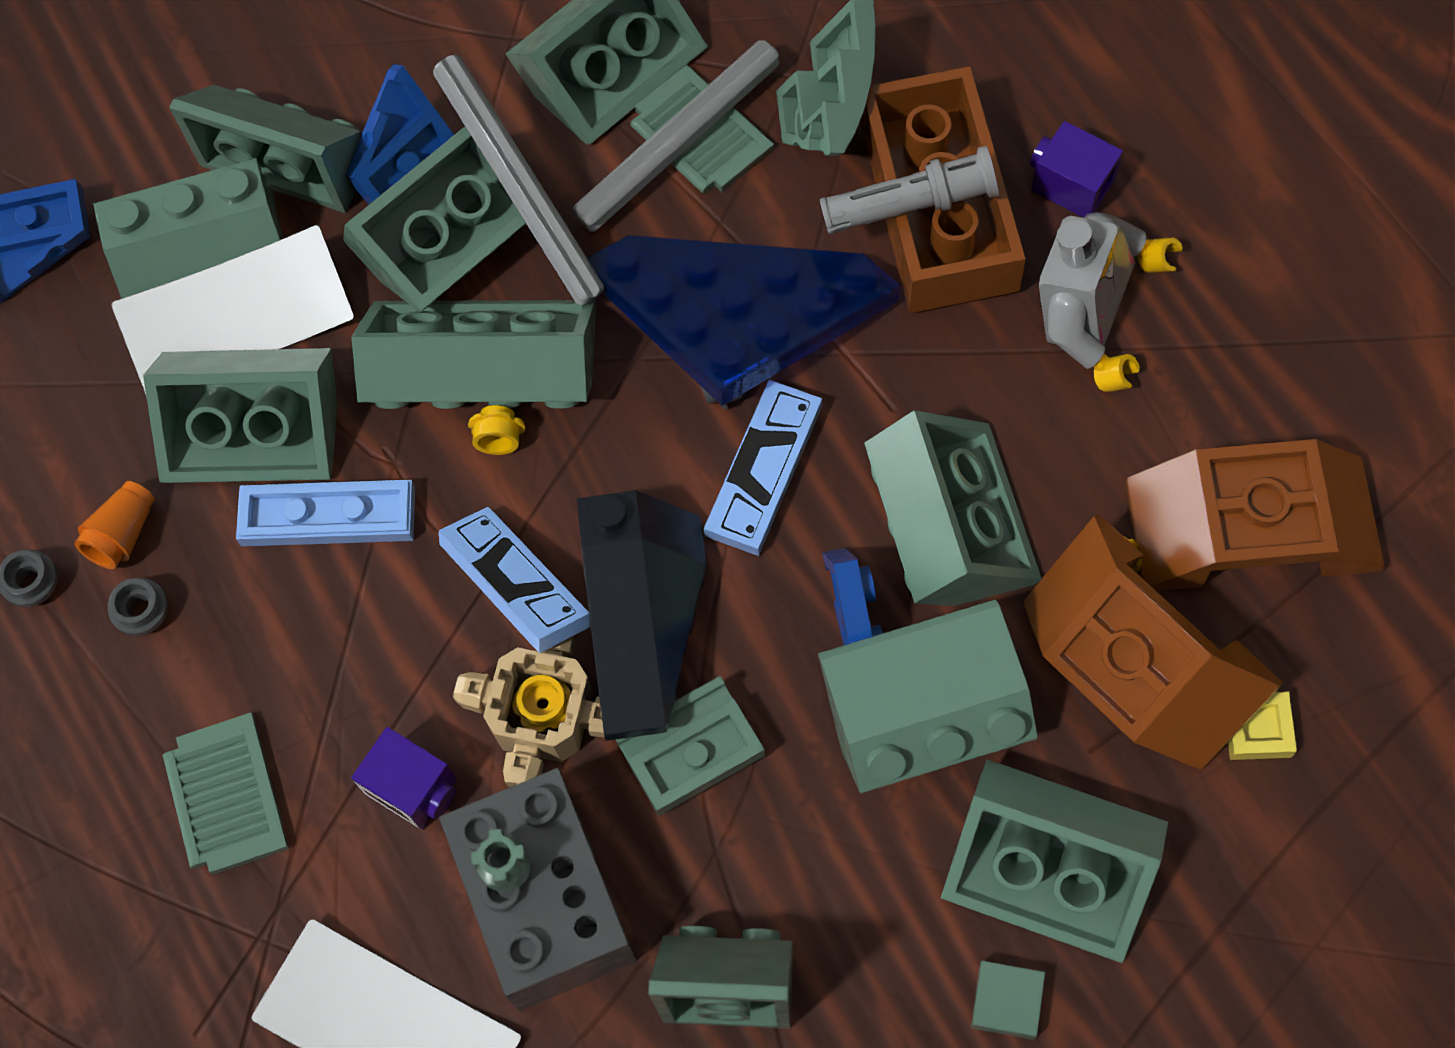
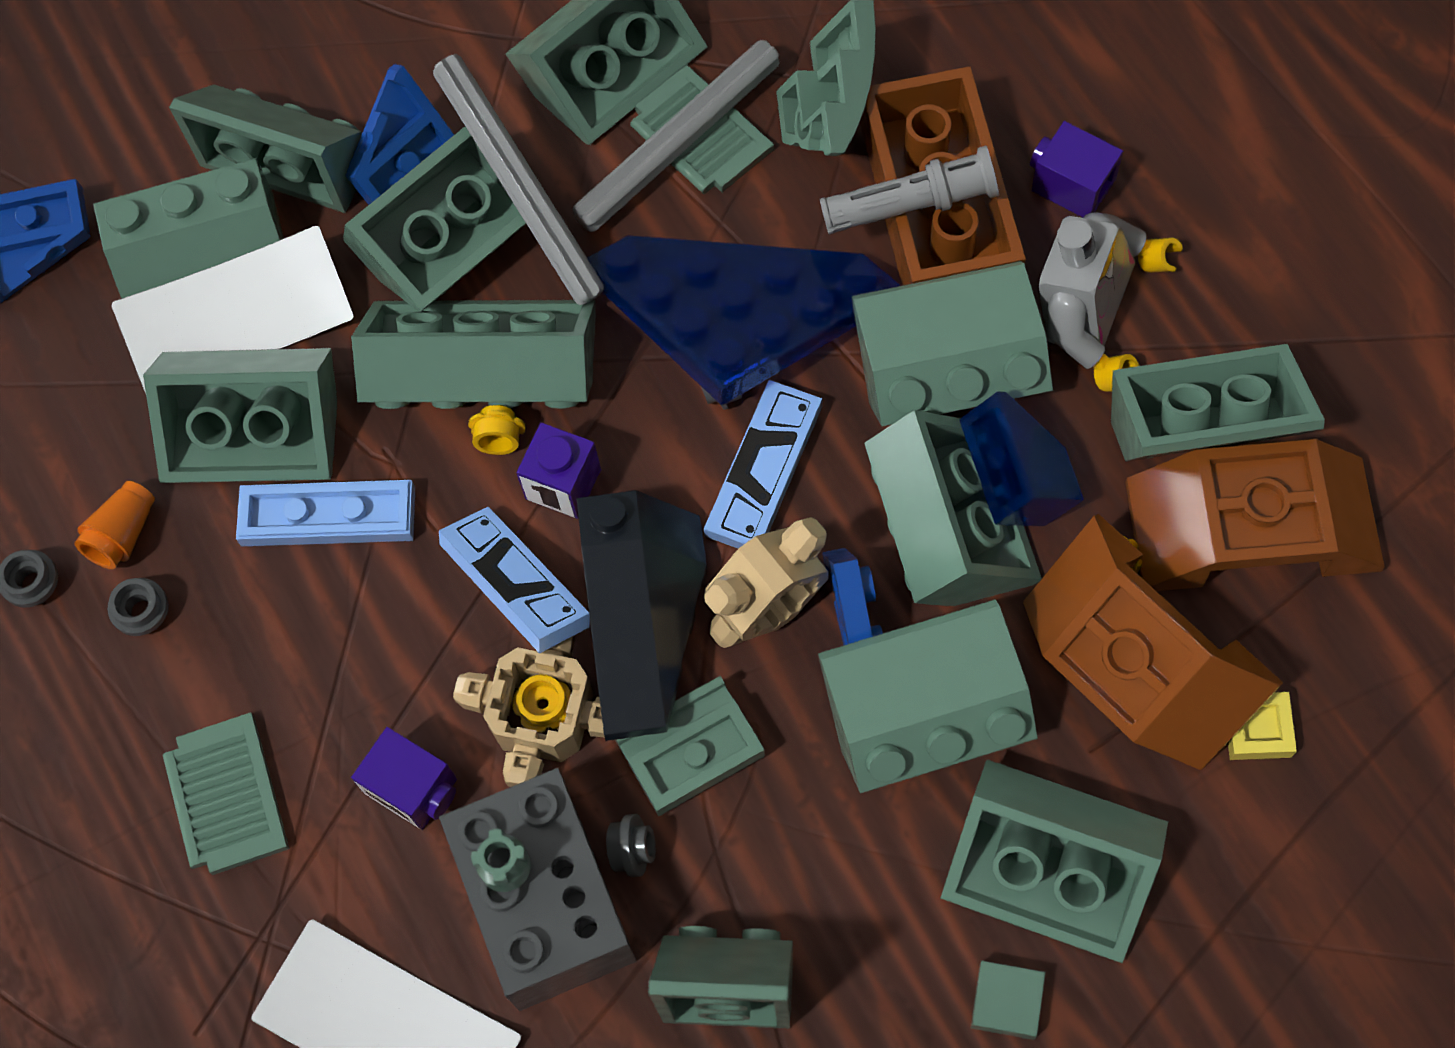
(558, 469): none -> dark purple brick
(630, 845): none -> dark grey plate
(766, 582): none -> tan piece
(951, 342): none -> sand green slope
(1019, 464): none -> clear blue slope
(1211, 402): none -> sand green slope

